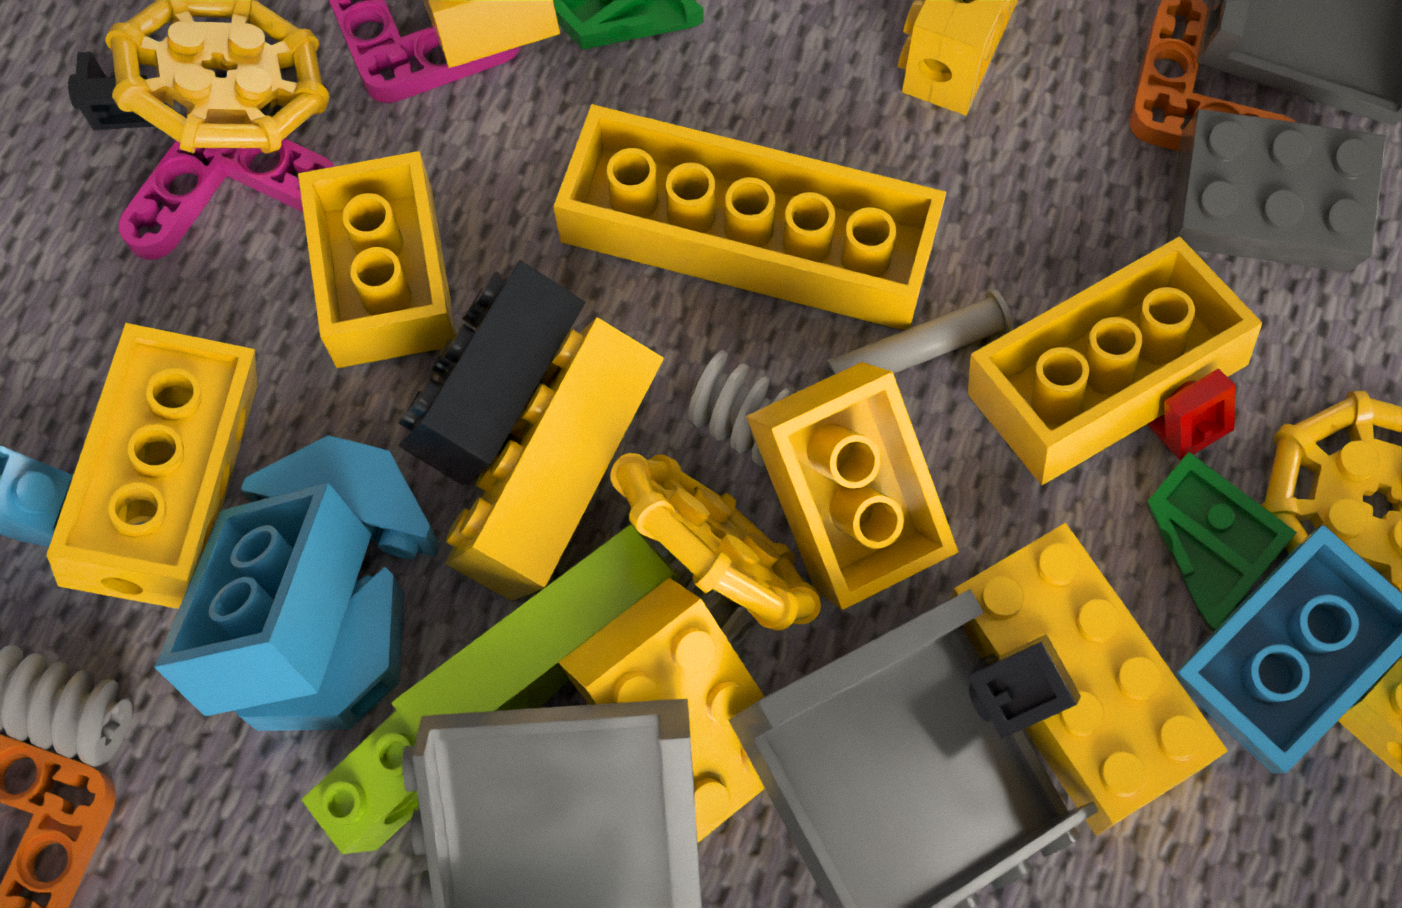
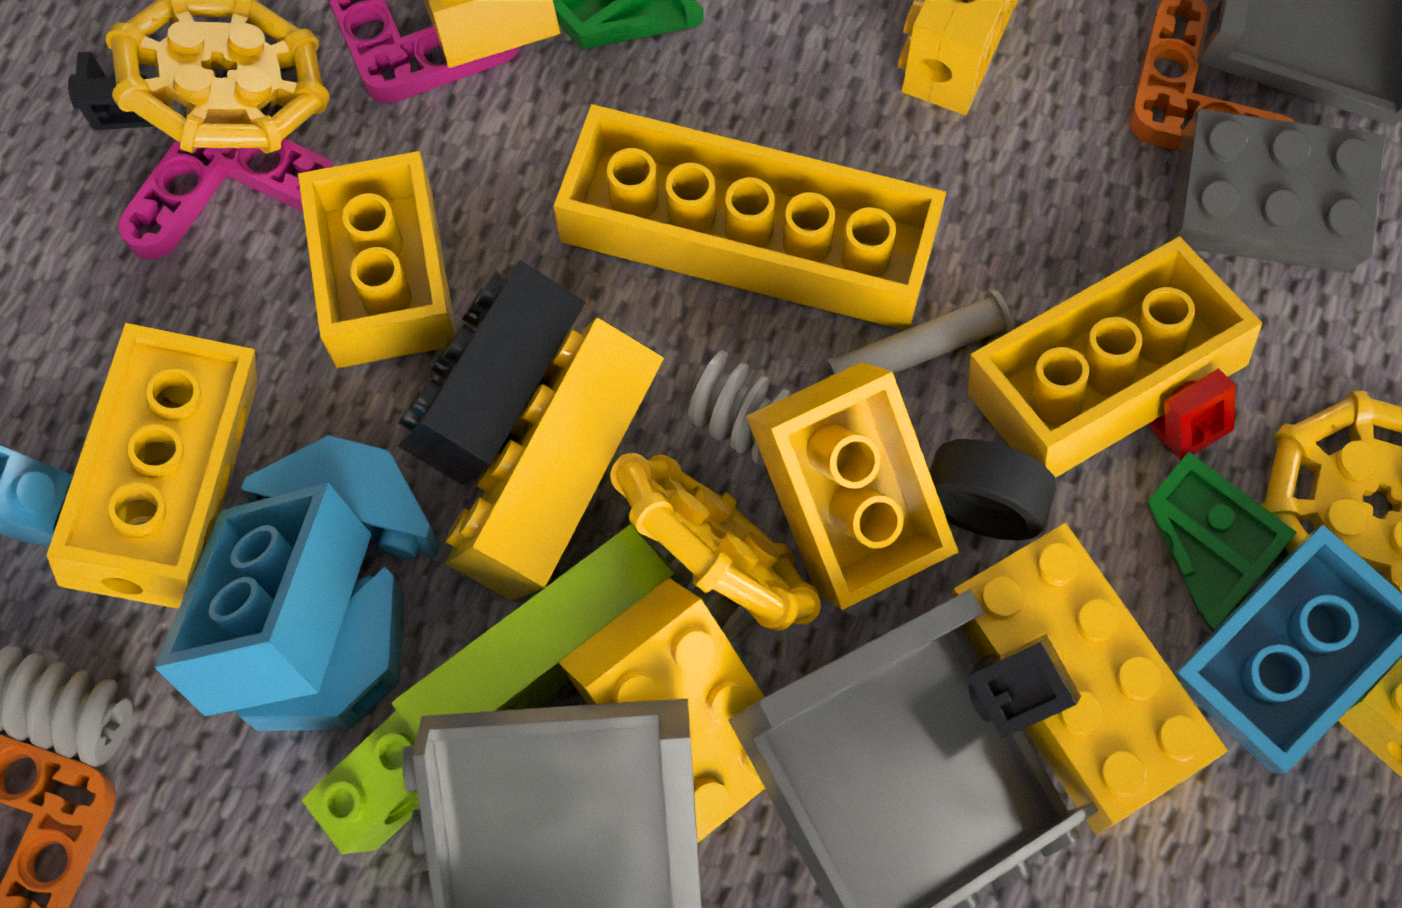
(992, 489): none -> black tyre

